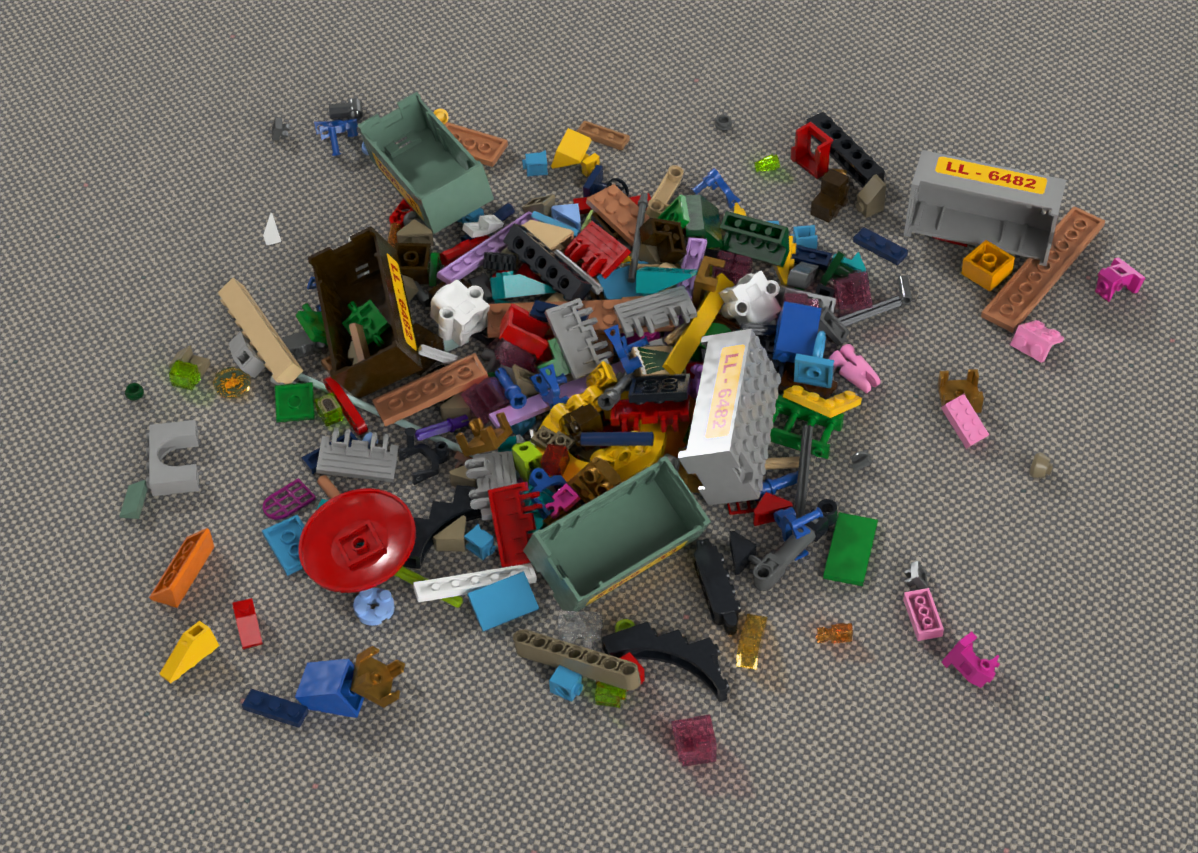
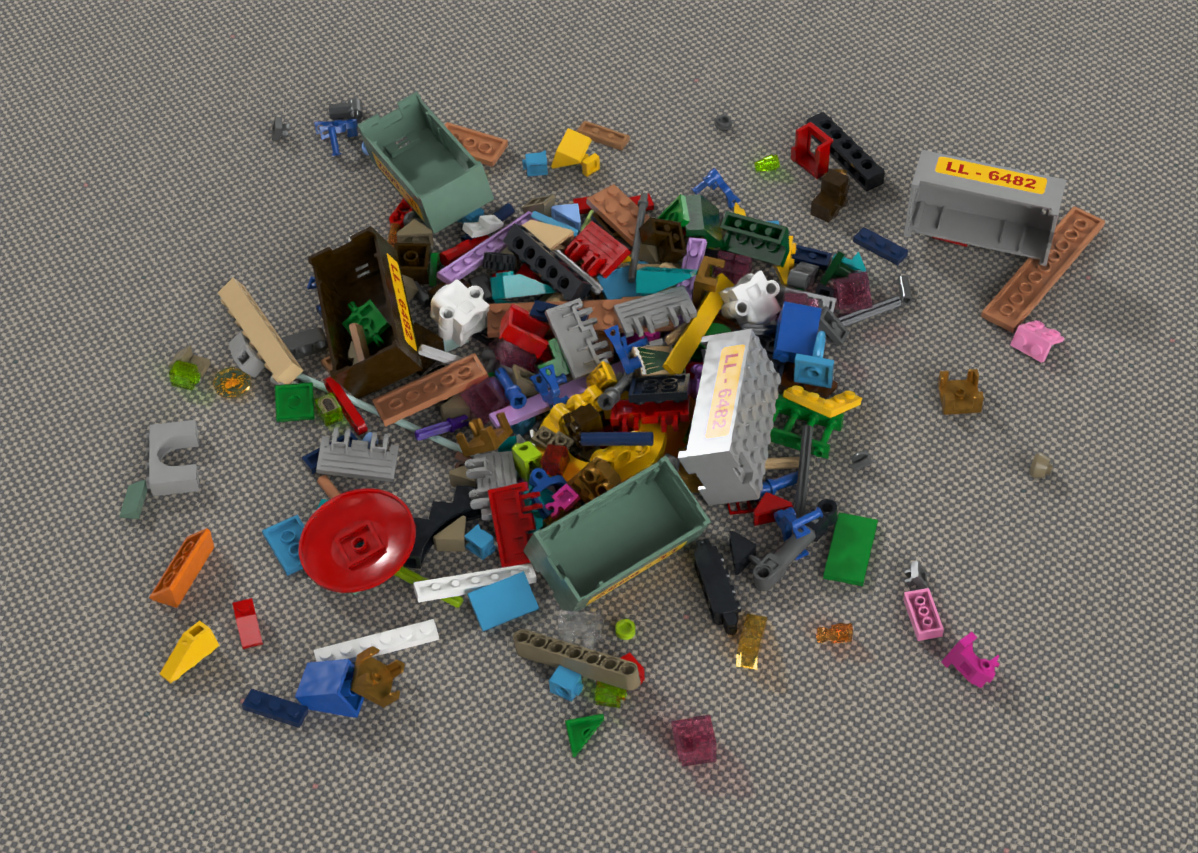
(134, 391): dark green plate -> none
(271, 233): white sticker -> none
(290, 494): magenta window -> none
(312, 324): green plate -> none
(373, 596): light blue plate -> none
(385, 641): none -> white plate
(435, 456): black piece -> none
(442, 115): yellow plate -> none
(581, 730): none -> green tile
(594, 183): dark blue piece -> none
(665, 191): tan piece -> none
(672, 648): black arch -> none
(805, 236): dark azure window -> none
(856, 369): bright pink piece -> none
(871, 197): dark tan slope -> none
(965, 421): bright pink piece -> none
(987, 265): light orange brick -> none
(1112, 279): dark pink tile -> none

